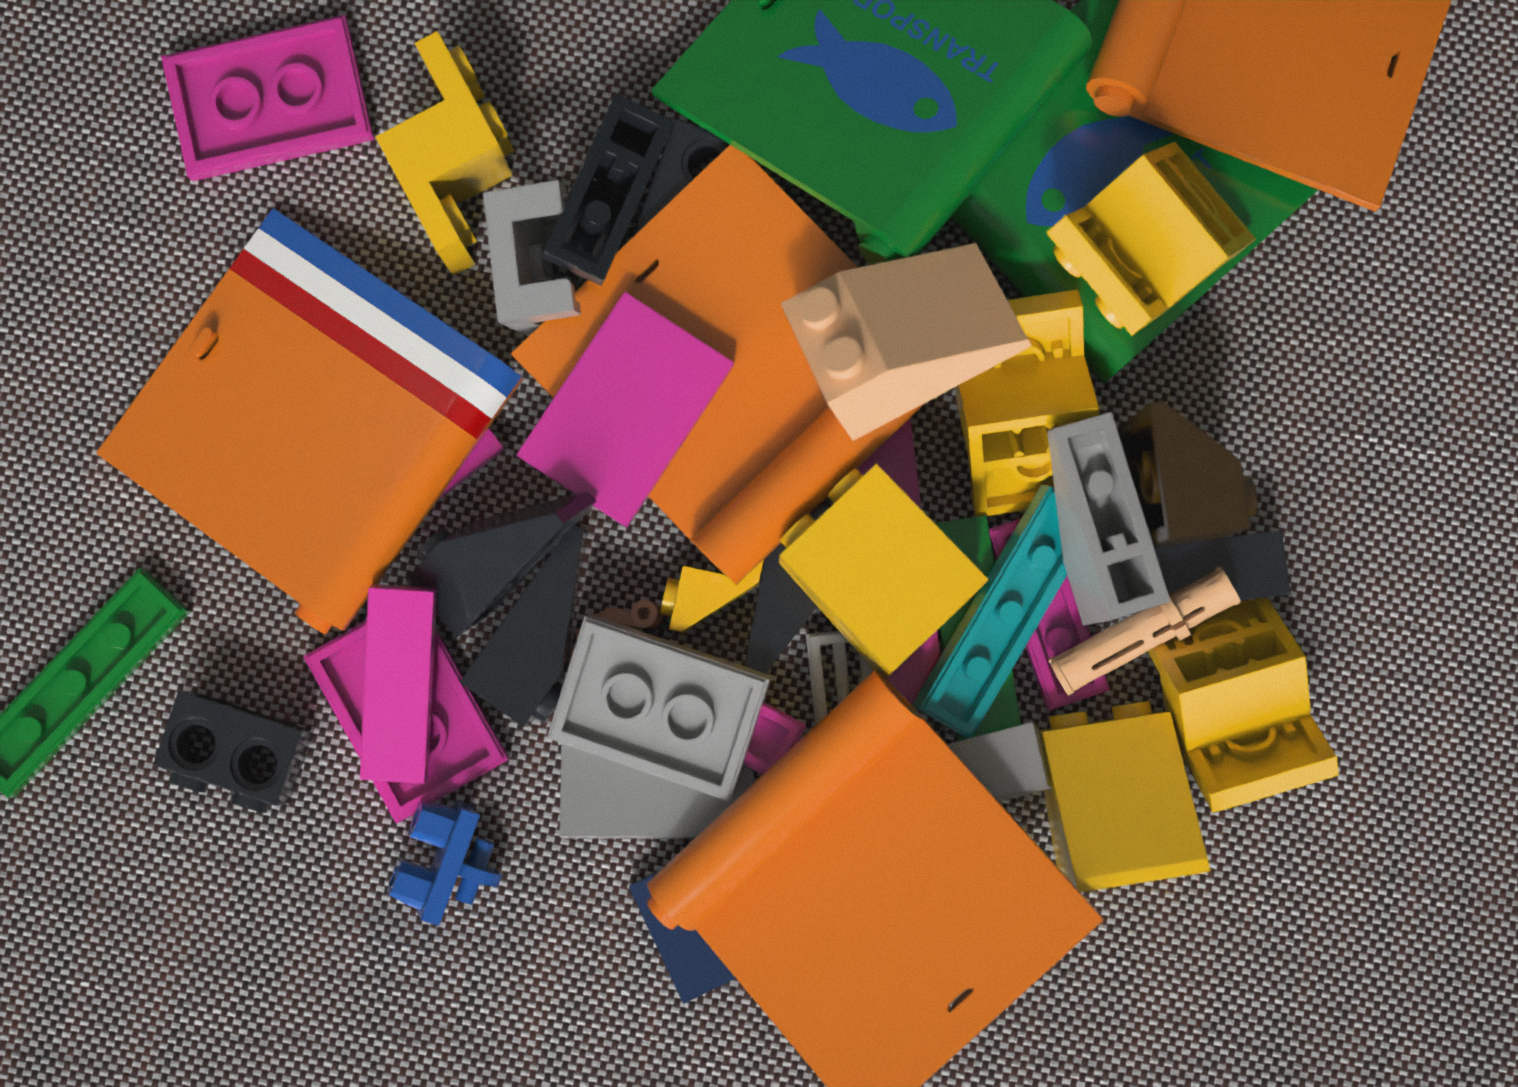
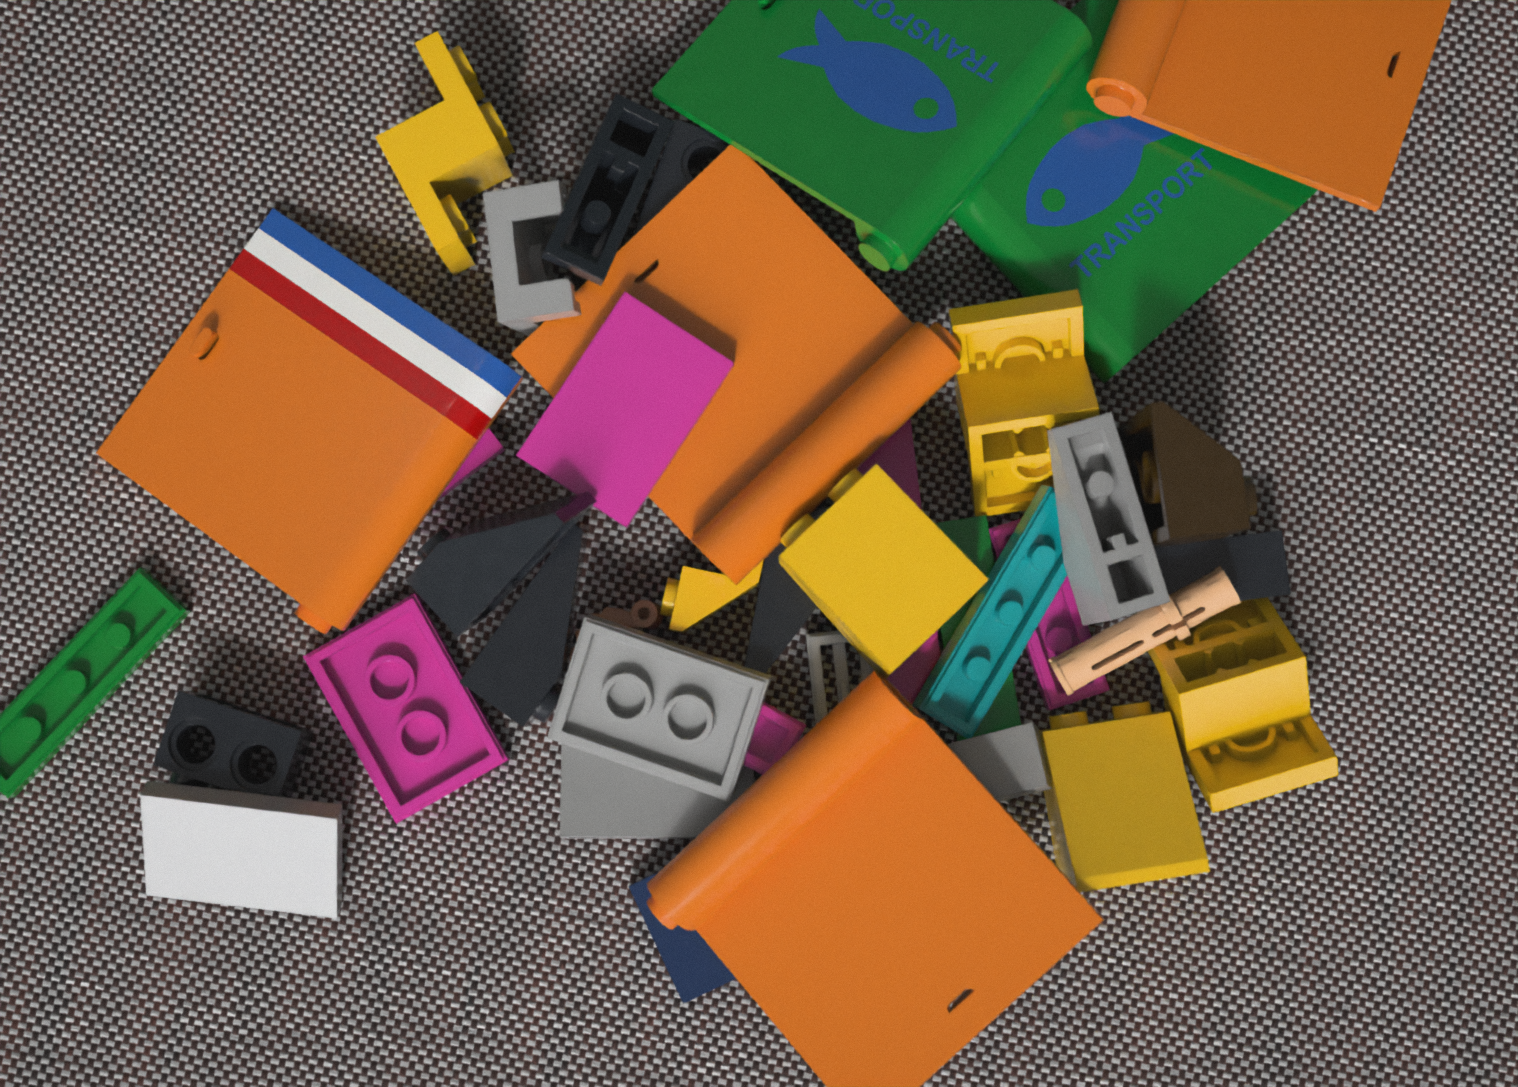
(242, 849): none -> tile
(267, 98): dark pink tile -> none
(398, 683): dark pink tile -> none
(431, 887): blue hips -> none
(902, 333): light nougat slope -> none
(1149, 238): yellow bracket -> none

